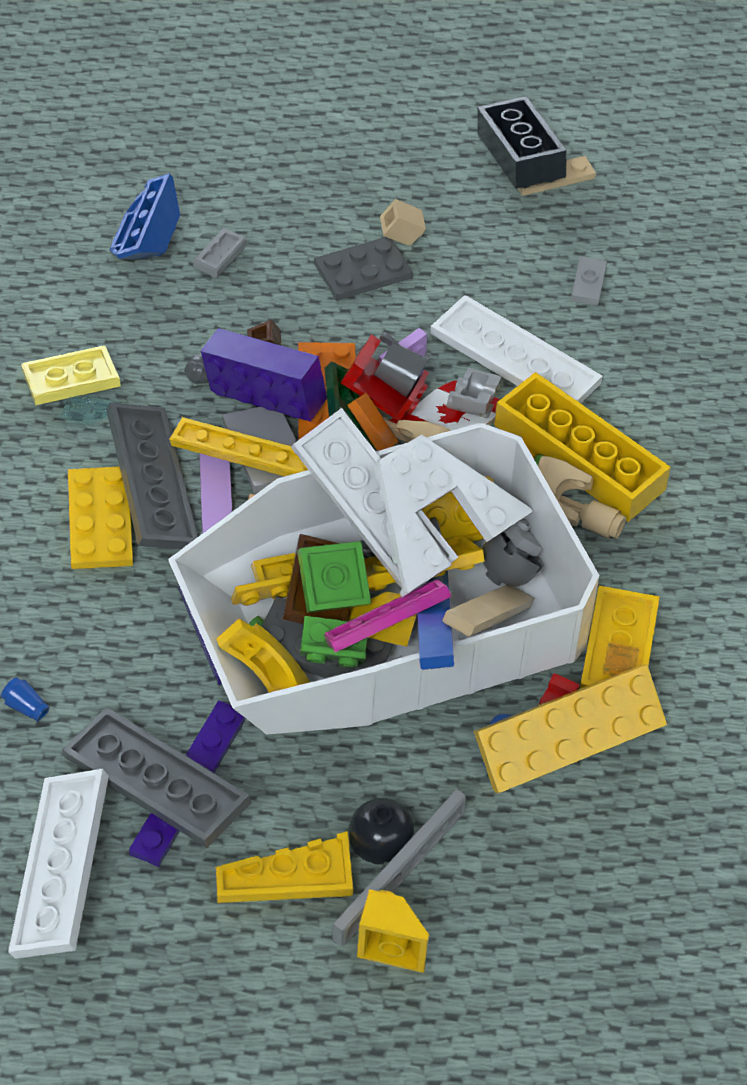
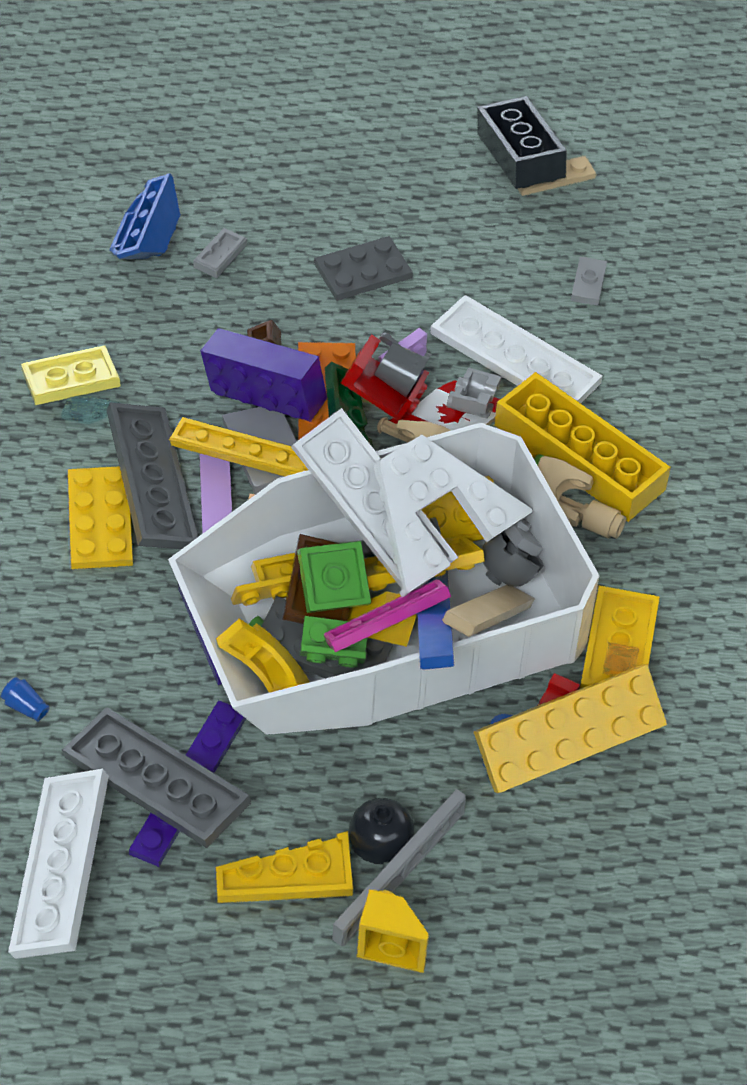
(195, 370): dark grey piece -> none
(372, 422): orange tile -> none
(402, 222): tan brick -> none

